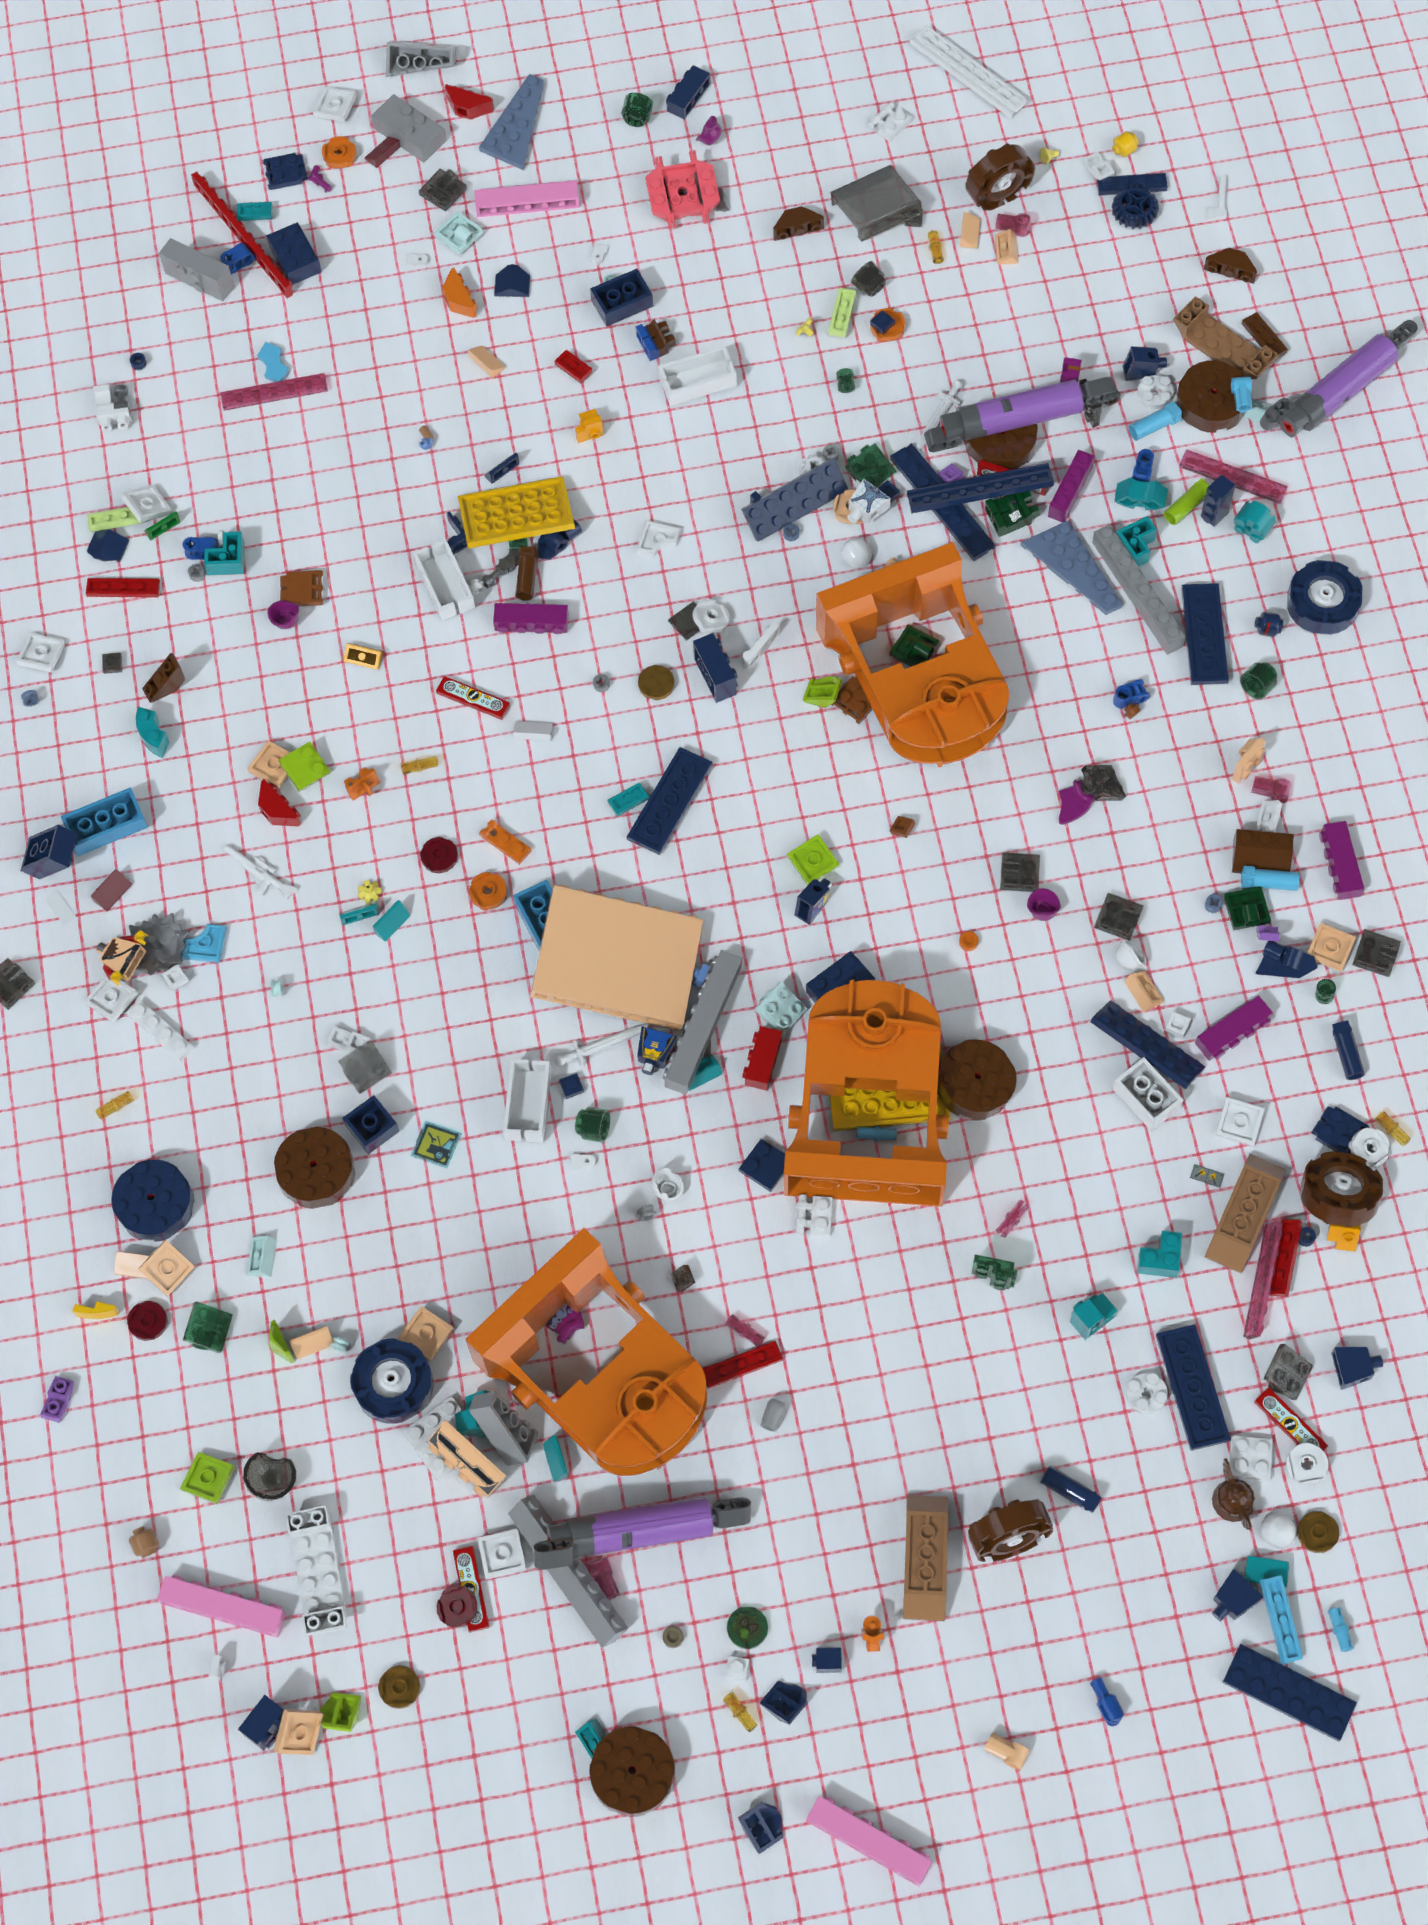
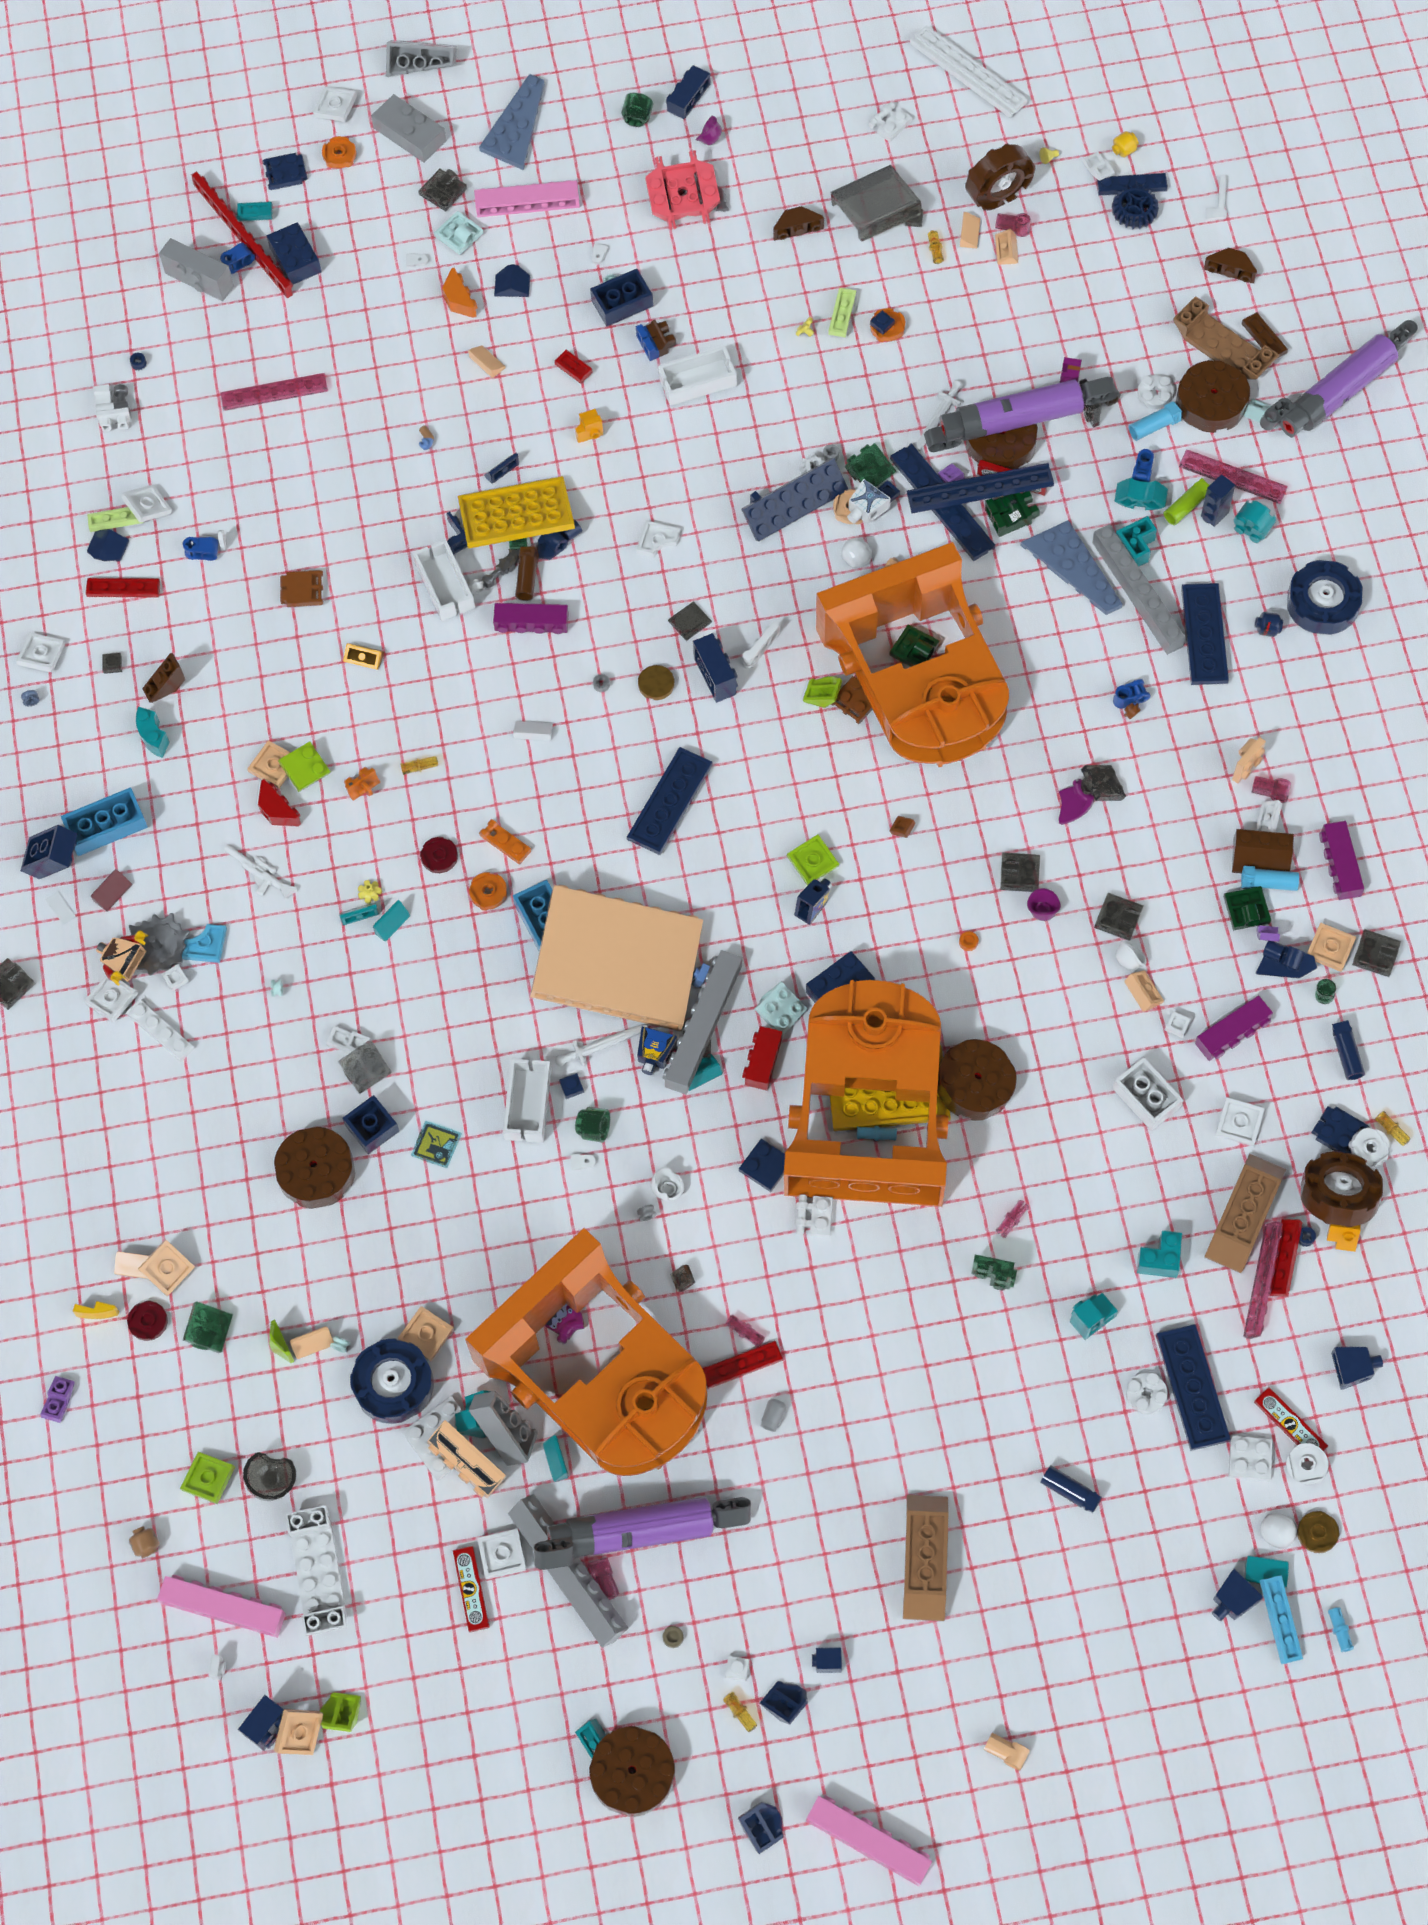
(114, 1105): clear yellow axle -> none
(152, 1200): dark blue piece -> none
(162, 526): green slope -> none
(197, 567): light grey bush -> none
(227, 559): teal brick -> none
(261, 1256): light aqua slope -> none
(270, 357): medium azure tile -> none
(283, 614): magenta helmet -> none
(318, 179): magenta piece -> none
(383, 151): dark red slope -> none
(399, 1687): pearl gold tile -> none
(456, 1606): dark red tile -> none
(467, 103): red slope -> none
(473, 697): tile -> none
(628, 799): teal plate -> none
(708, 624): white plate -> none
(747, 1627): clear green tile -> none
(790, 527): sand blue bush -> none
(846, 383): clear green wheel -> none
(869, 279): clear smoke piece -> none
(872, 1633): orange hips -> none
(1010, 1530): reddish brown piece -> none
(1071, 486): magenta brick -> none
(1107, 1703): blue arm -> none
(1142, 363): dark blue torso -> none
(1148, 1044): dark blue plate -> none
(1207, 1175): light grey sticker -> none
(1214, 897): sand blue bush -> none
(1233, 1498): reddish brown helmet -> none
(1241, 389): medium azure piece -> none
(1259, 680): clear green piece -> none
(1287, 1372): clear smoke plate -> none
(1289, 1692): dark blue plate -> none

